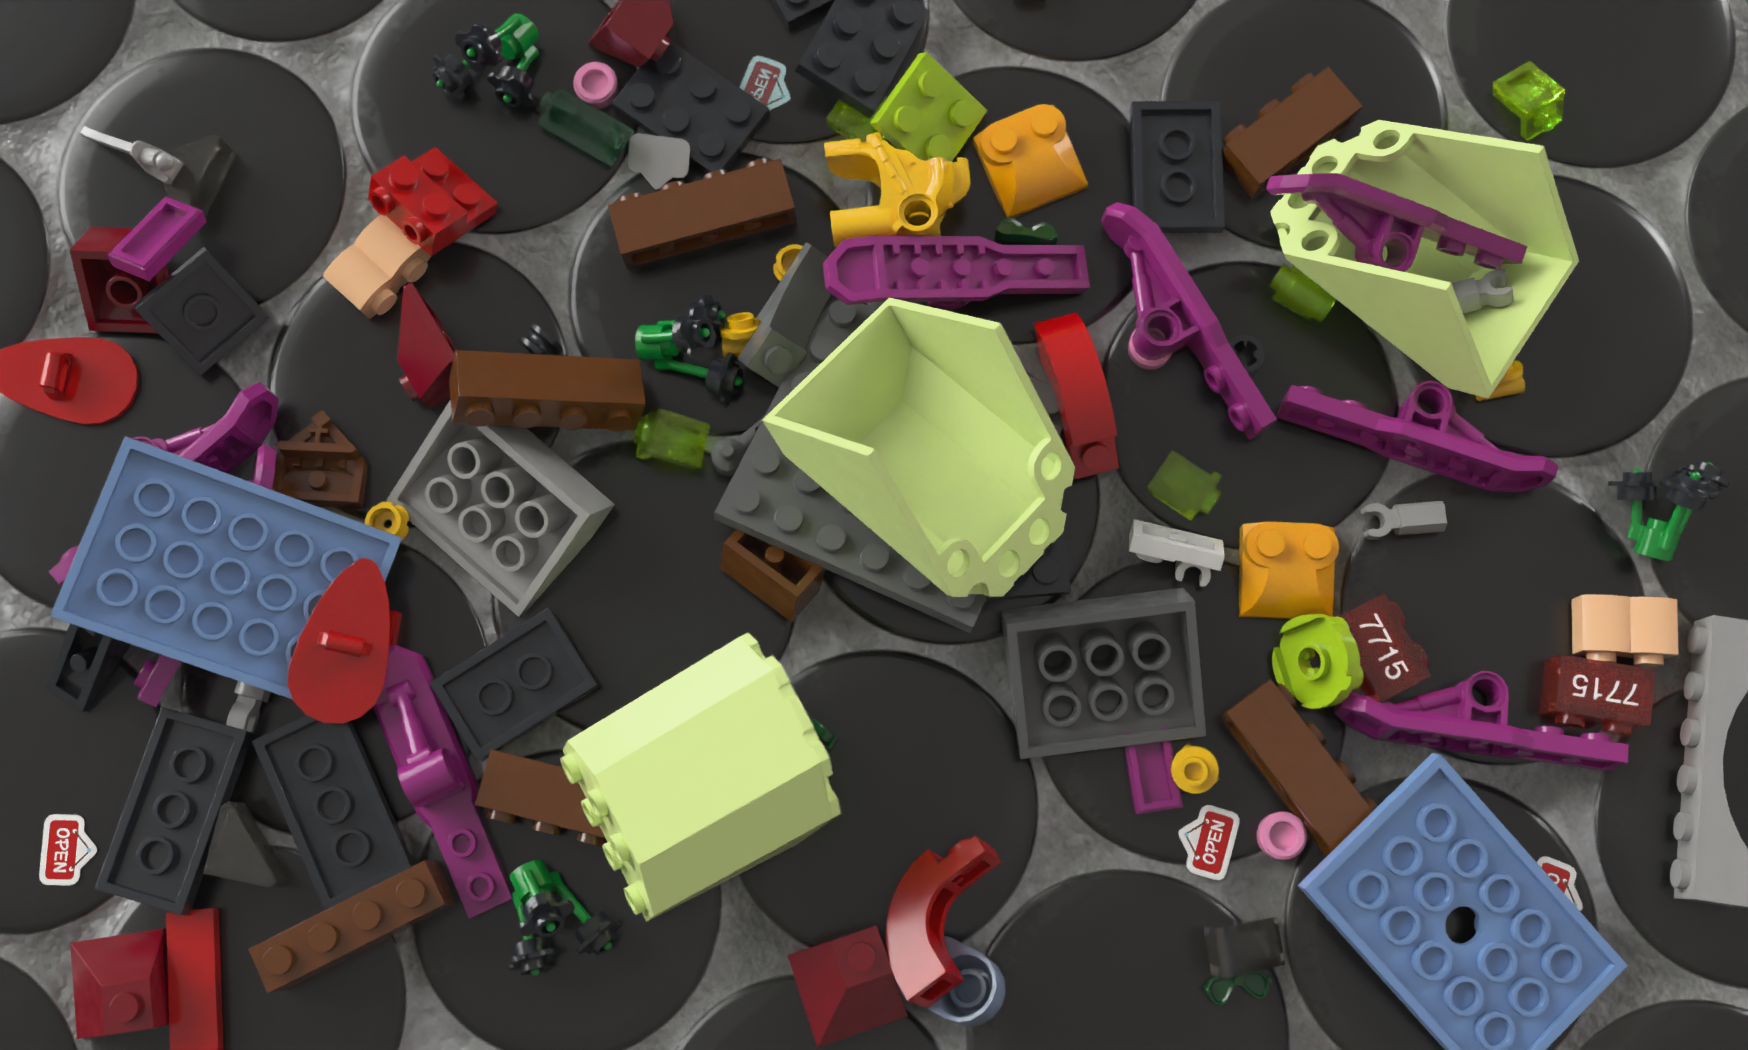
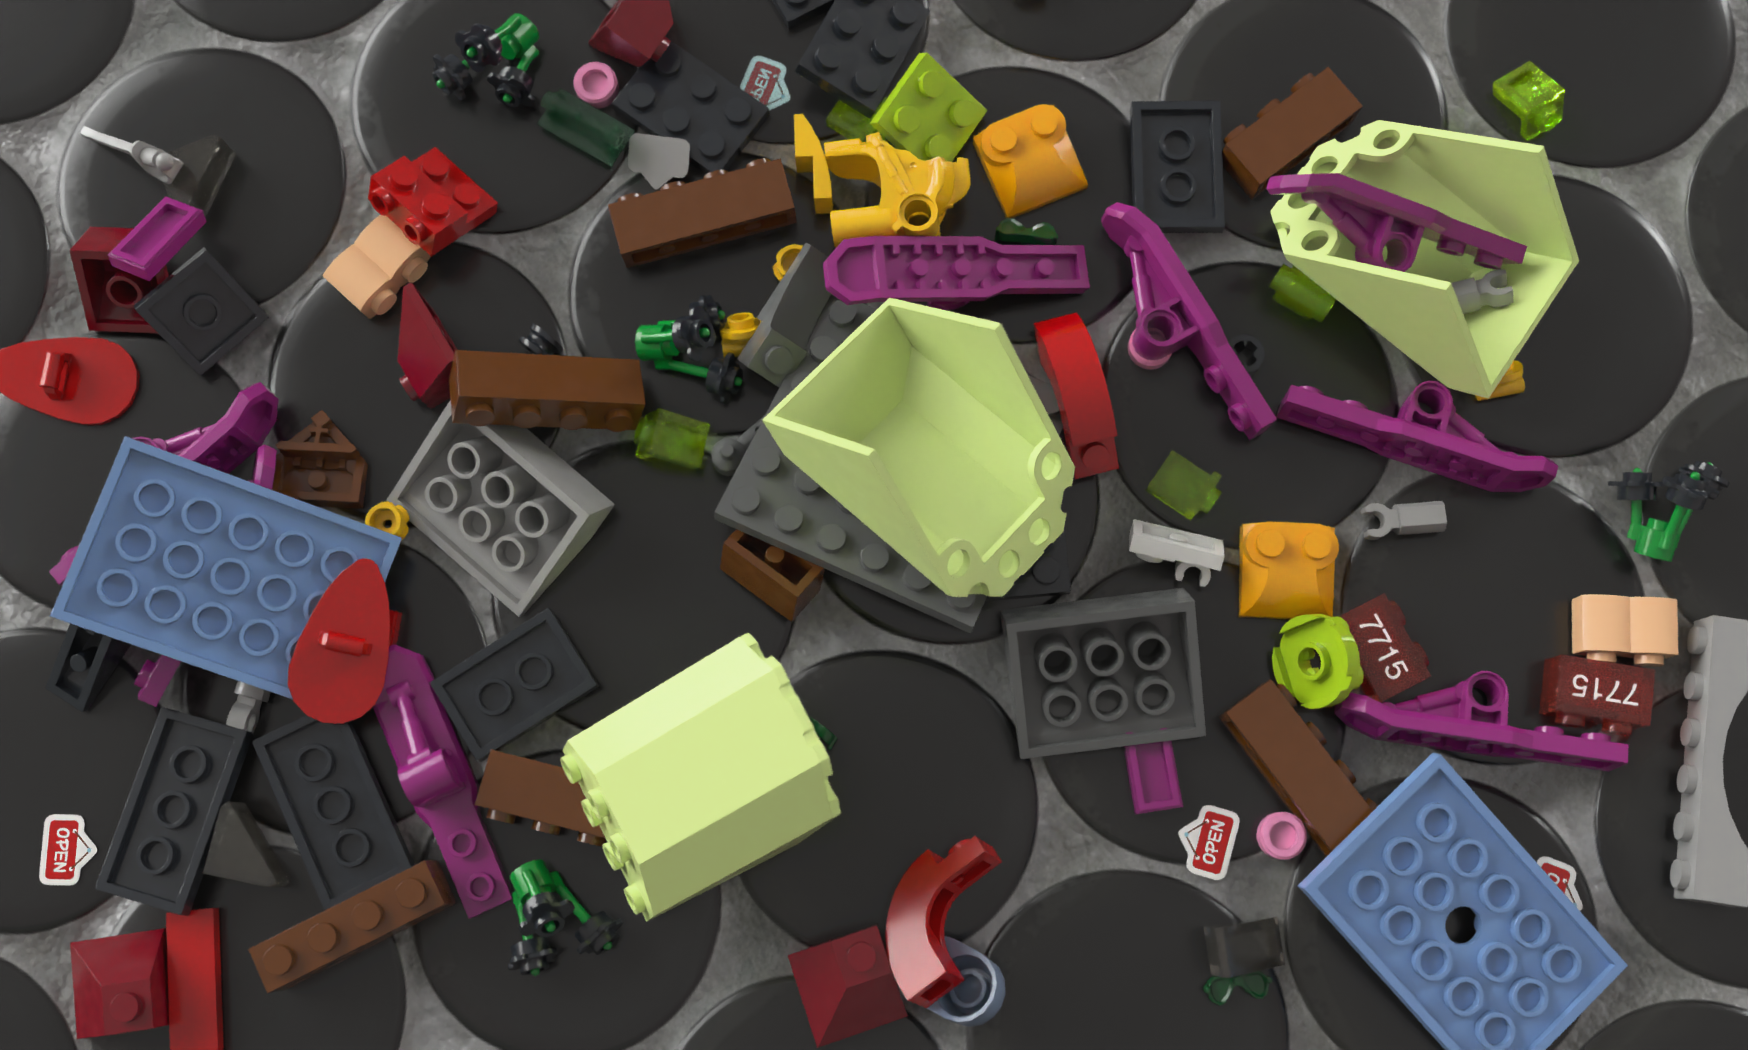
(811, 158): none -> yellow slope
(1194, 769): yellow plate -> none

